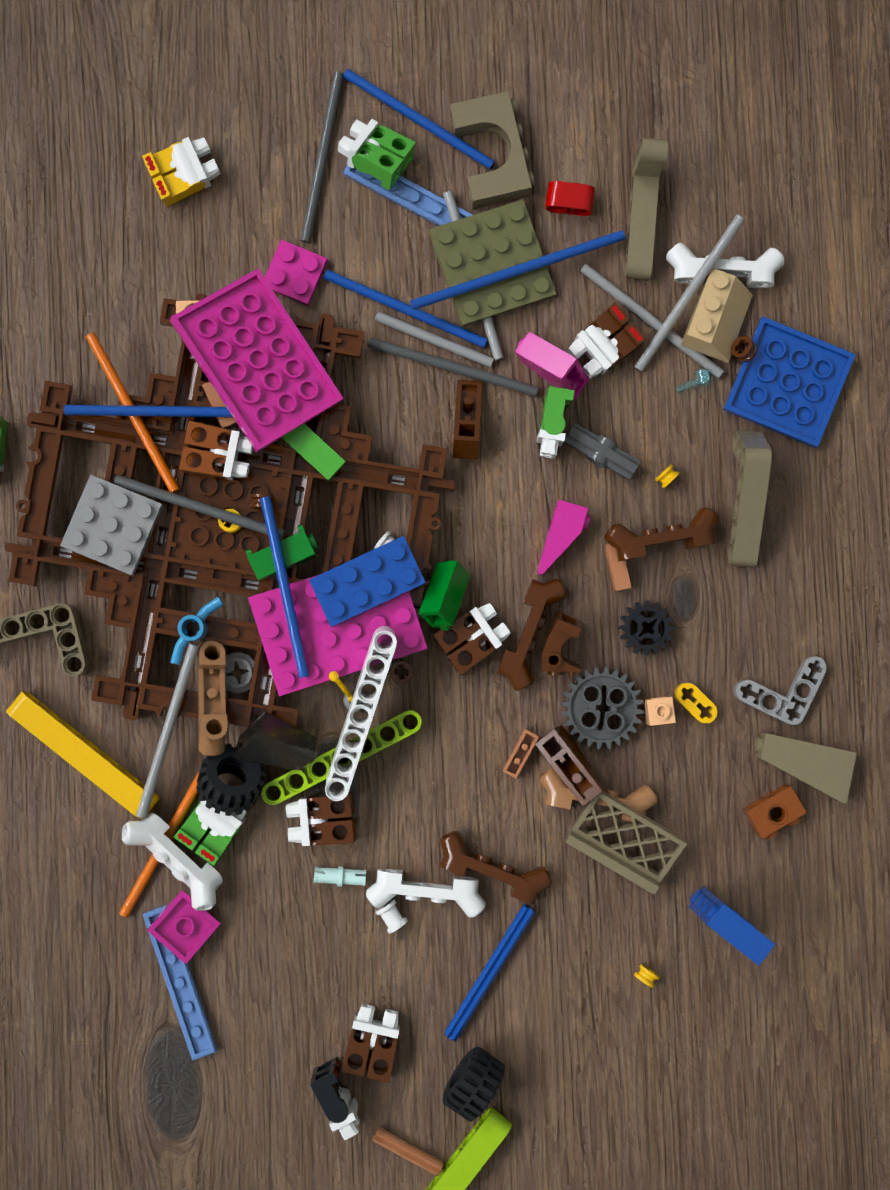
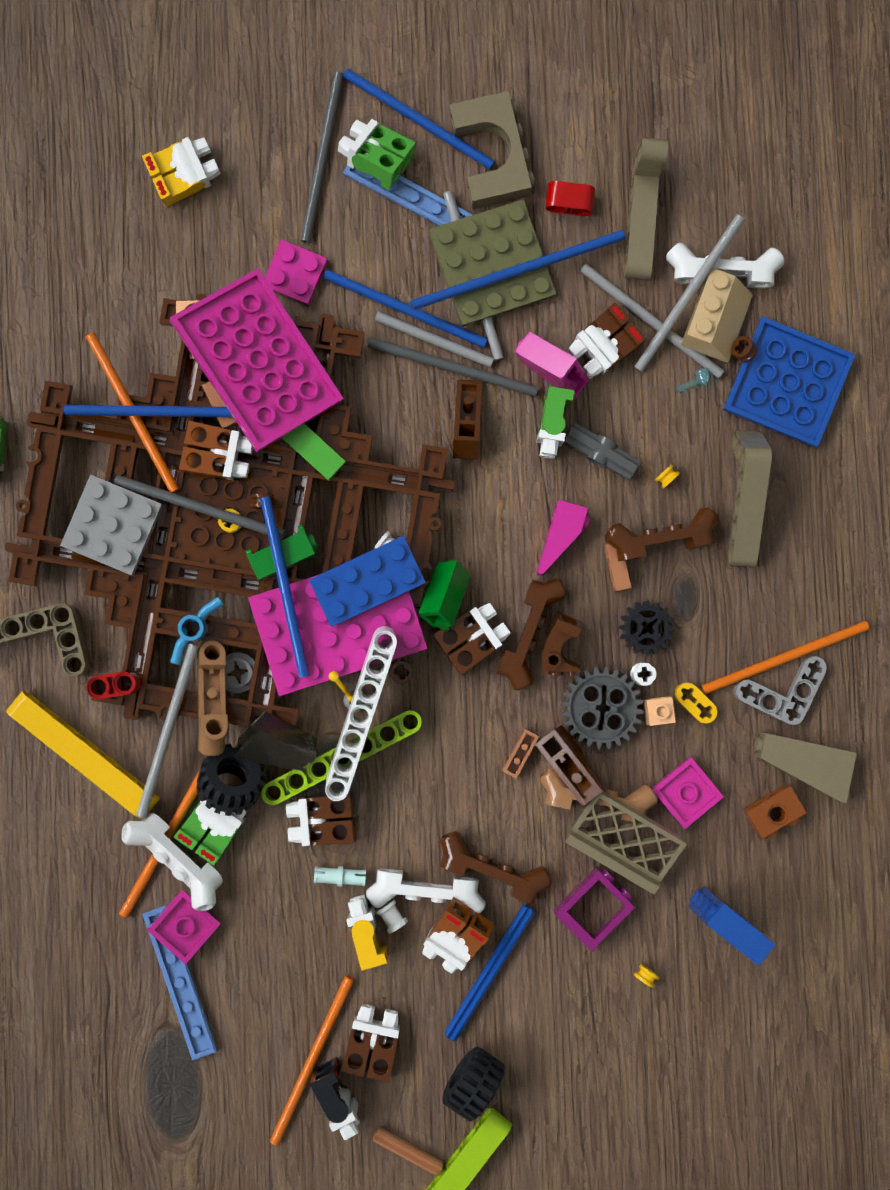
(113, 685): none -> red beam
(311, 1060): none -> orange piece
(364, 933): none -> yellow hips
(455, 945): none -> hips
(575, 926): none -> magenta window
(638, 668): none -> white bush
(687, 792): none -> dark pink plate
(785, 657): none -> orange piece

